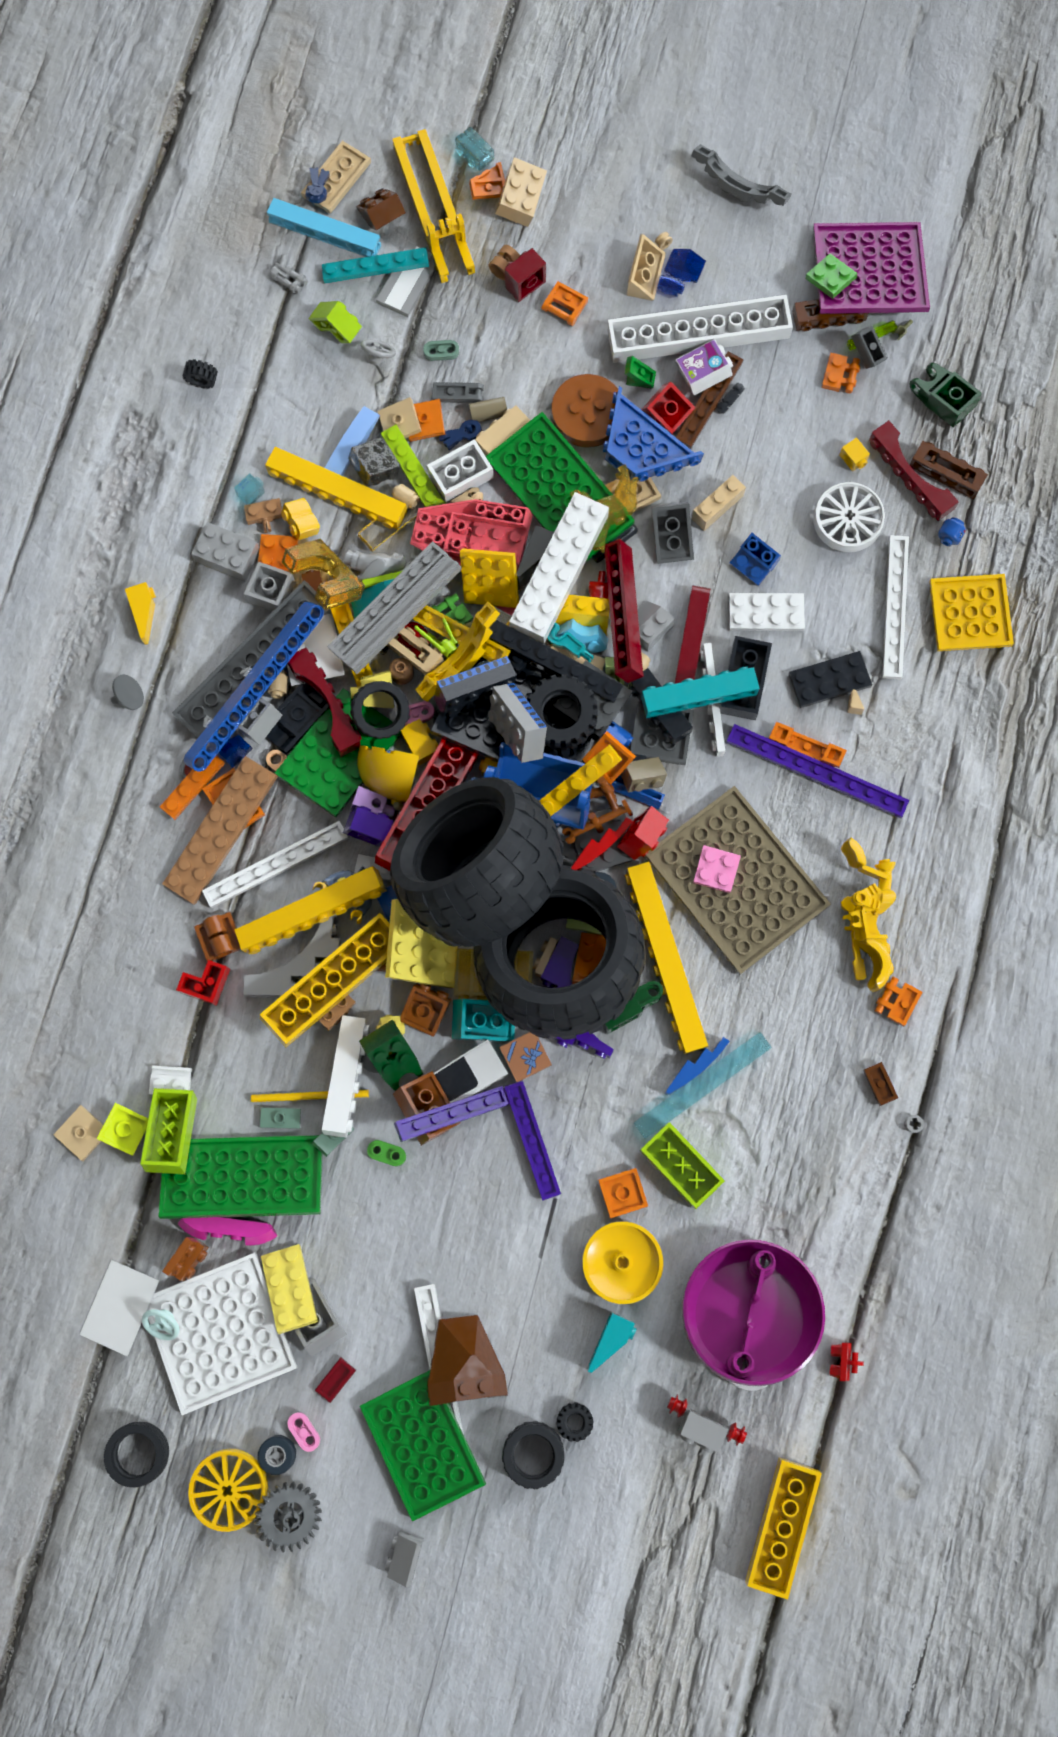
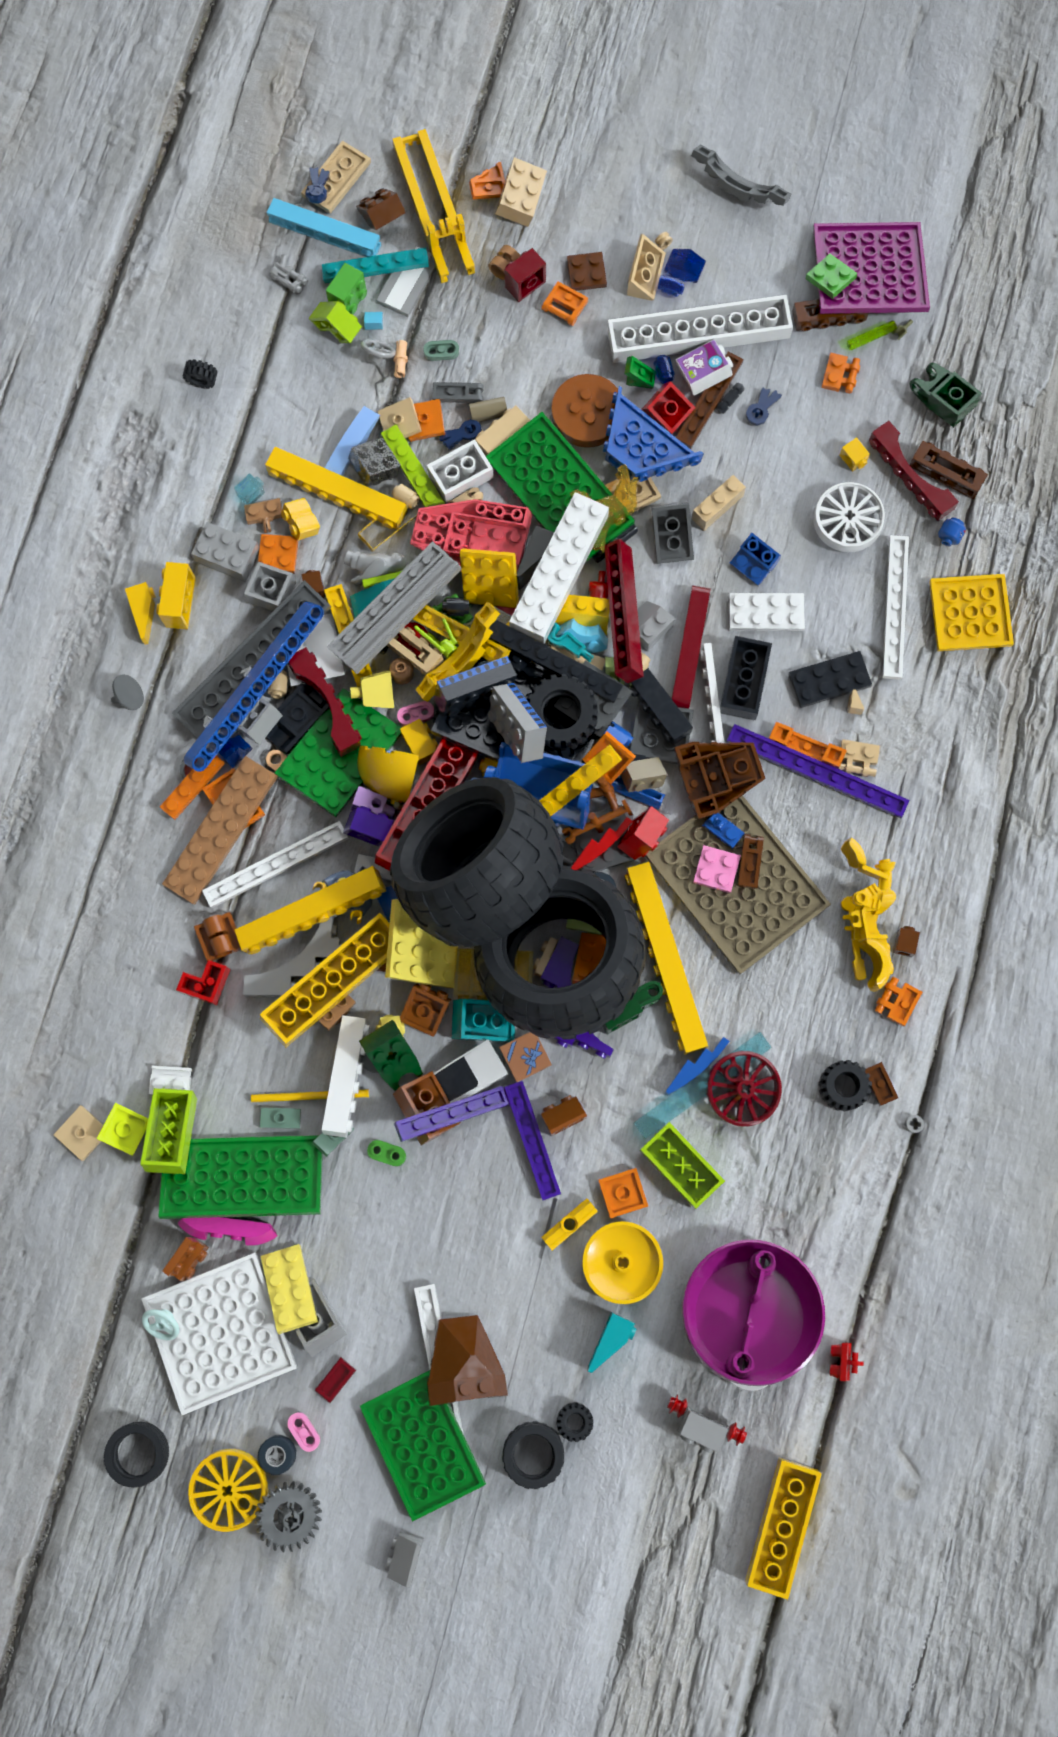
(119, 1307): white sticker -> none
(176, 595): none -> yellow brick
(317, 555): clear yellow arch -> none
(348, 287): none -> bright green brick
(373, 320): none -> medium azure slope
(400, 359): none -> light nougat pin
(402, 706): black tyre -> none
(455, 606): none -> black brick
(474, 149): clear light blue brick -> none
(563, 1115): none -> dark orange slope
(580, 1215): none -> yellow piece
(587, 271): none -> reddish brown plate
(664, 369): none -> clear blue brick
(699, 692): teal brick -> none
(717, 773): none -> reddish brown wedge
(723, 829): none -> blue plate
(743, 1078): none -> dark red piece
(750, 862): none -> reddish brown plate
(758, 413): none -> dark blue piece
(860, 753): none -> tan plate
(861, 1081): none -> black tyre
(869, 347): dark grey brick -> none
(906, 941): none -> reddish brown brick

